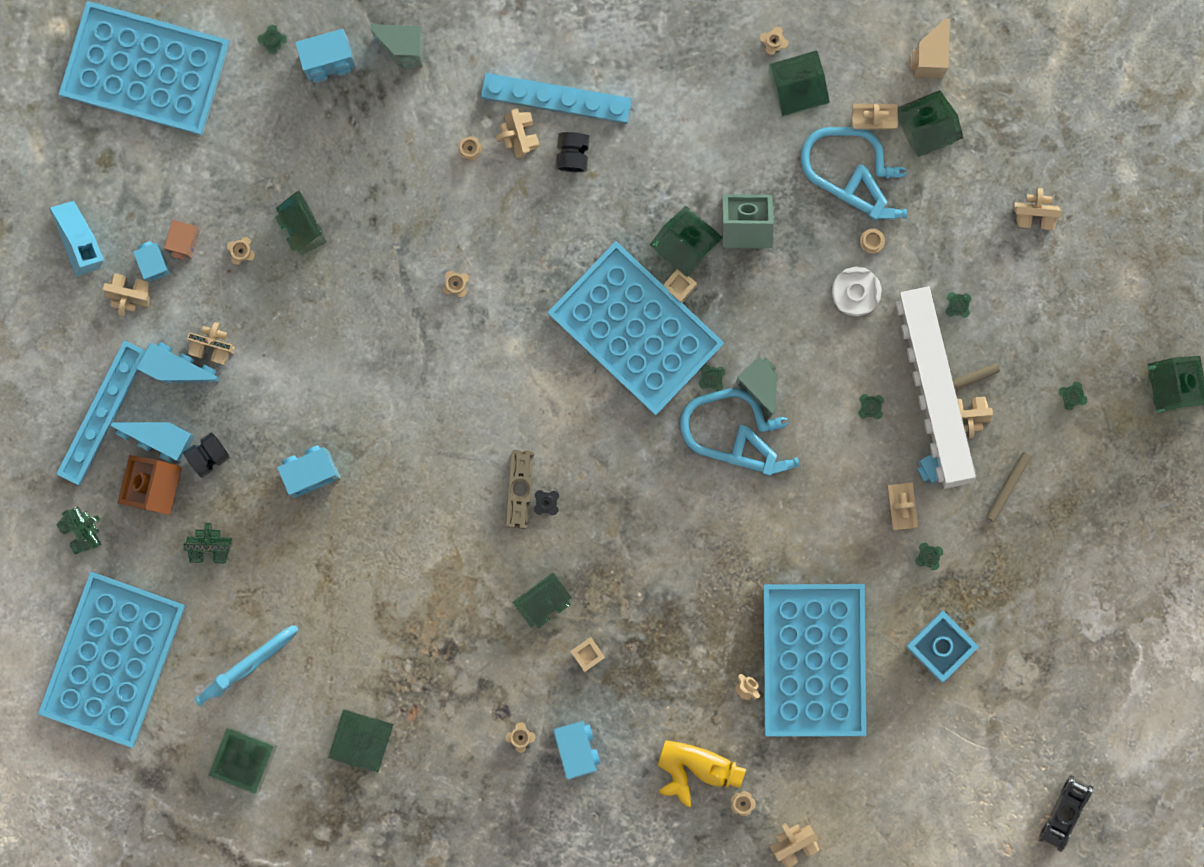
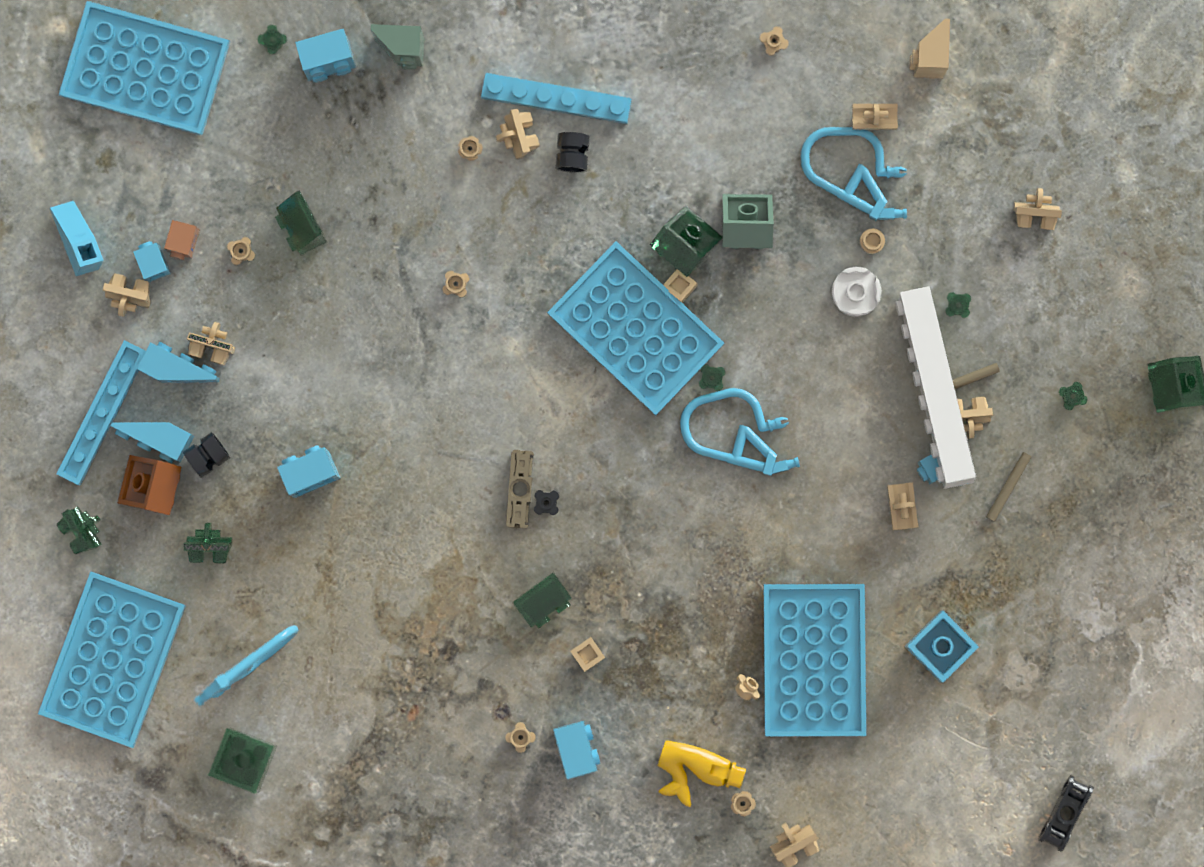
(360, 740): clear green slope -> none
(760, 383): sand green slope -> none
(799, 83): clear green slope -> none
(876, 401): clear green plate -> none
(922, 559): clear green plate -> none
(929, 123): clear green slope -> none

